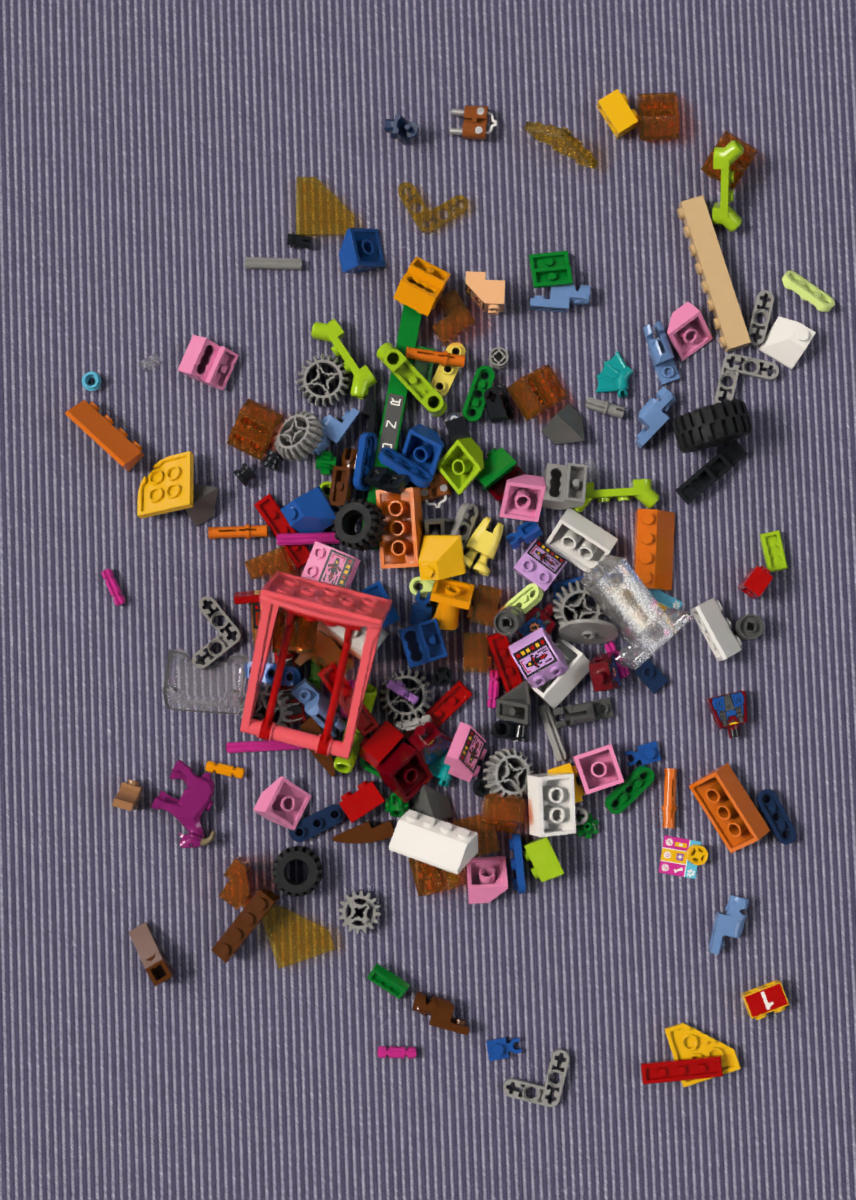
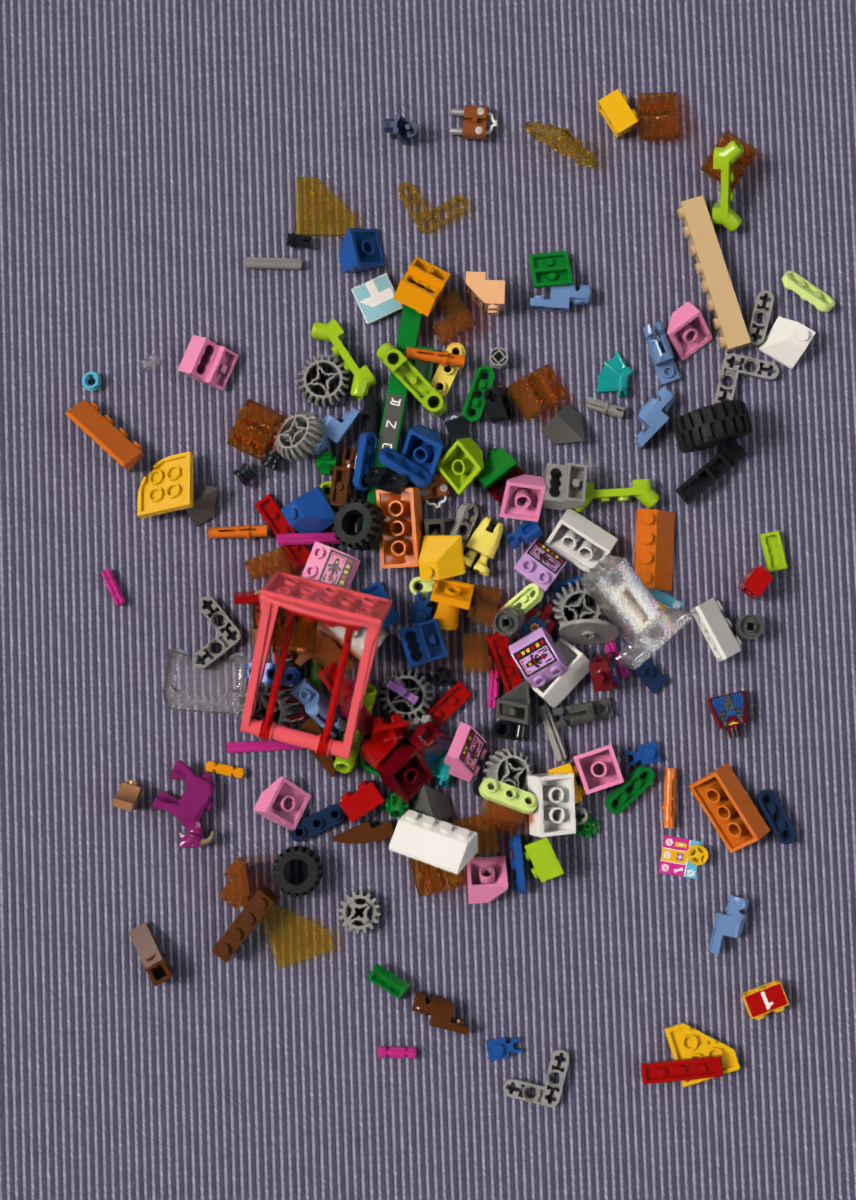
(376, 299): none -> tile
(389, 732): none -> red hips
(499, 796): none -> yellowish green plate

